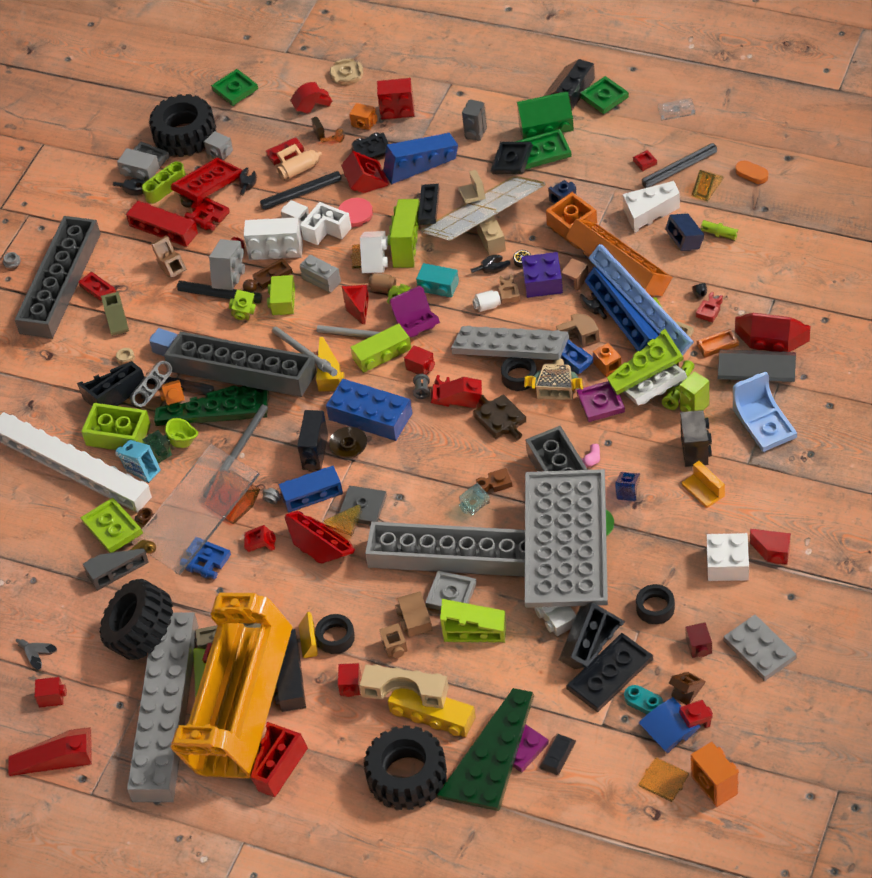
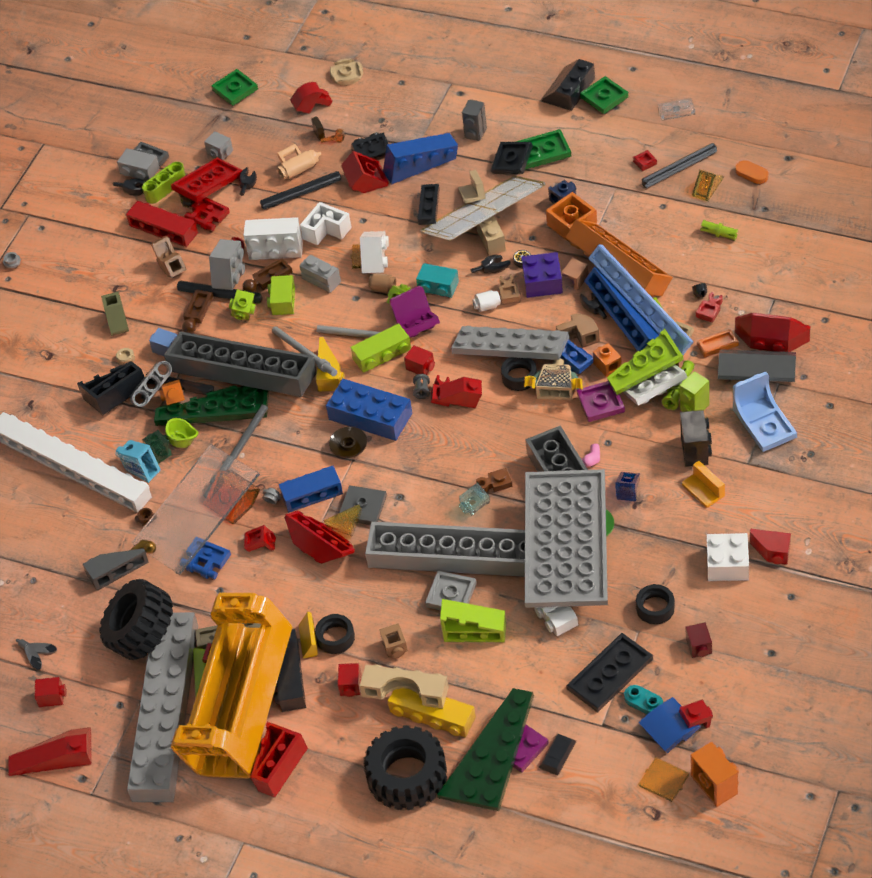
(57, 277): dark grey brick -> none
(96, 286): red plate -> none
(111, 525): lime plate -> none
(114, 426): lime brick -> none
(179, 111): black tyre -> none
(196, 310): none -> reddish brown plate
(272, 152): red plate -> none
(295, 210): white brick -> none
(312, 440): black brick -> none
(356, 301): red slope -> none
(358, 209): coral tile -> none
(363, 116): orange brick -> none
(395, 98): red brick -> none
(404, 233): lime wedge -> none
(414, 614): medium nougat brick -> none
(500, 417): dark brown plate -> none
(545, 115): green slope -> none
(588, 635): black wedge -> none
(650, 203): white wedge -> none
(684, 232): dark blue brick -> none
(686, 687): reddish brown slope -> none
(760, 647): light grey plate -> none

